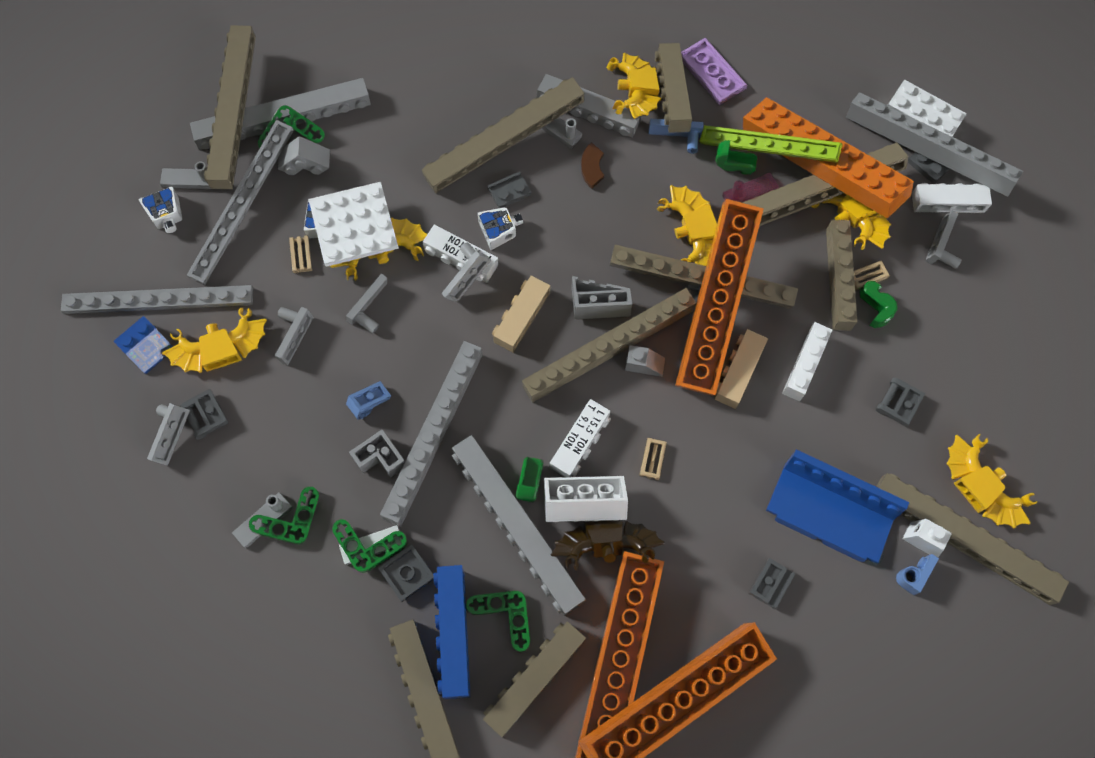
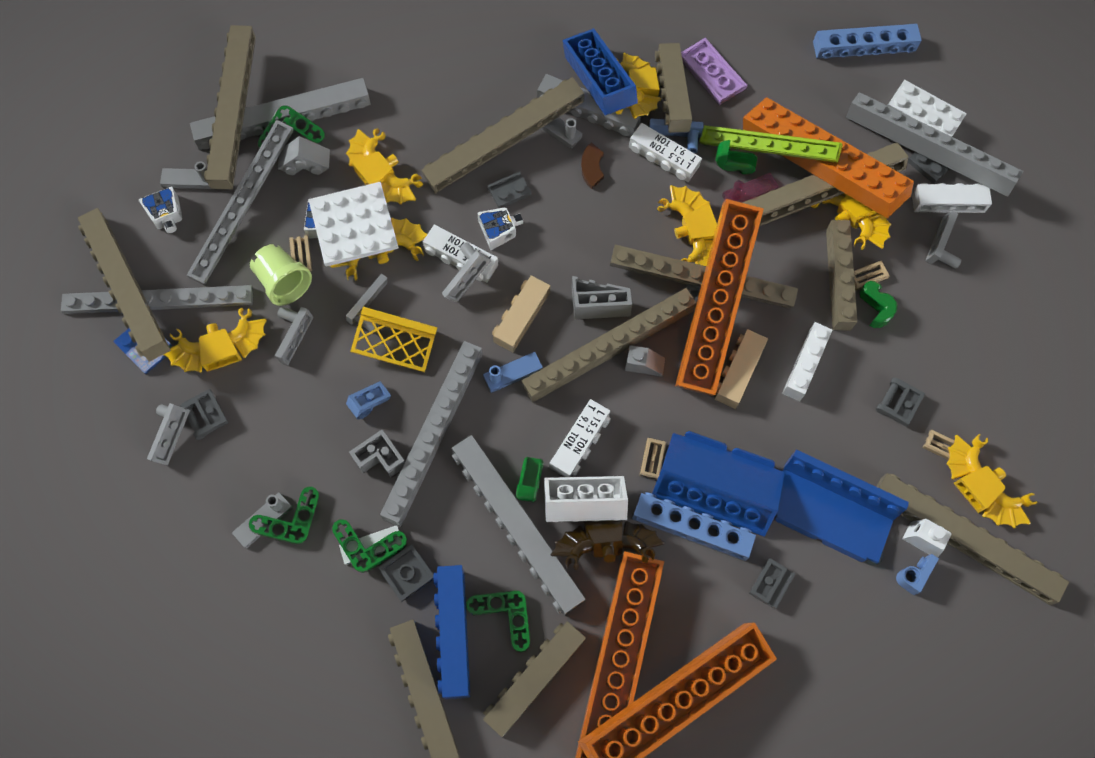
(123, 286): none -> dark tan brick
(280, 275): none -> yellowish green piece
(374, 168): none -> yellow torso
(397, 323): none -> yellow fence
(512, 372): none -> medium blue piece
(600, 72): none -> blue brick
(664, 152): none -> white brick
(720, 482): none -> blue piece
(720, 543): none -> medium blue brick
(867, 41): none -> medium blue brick
(935, 450): none -> tan tile

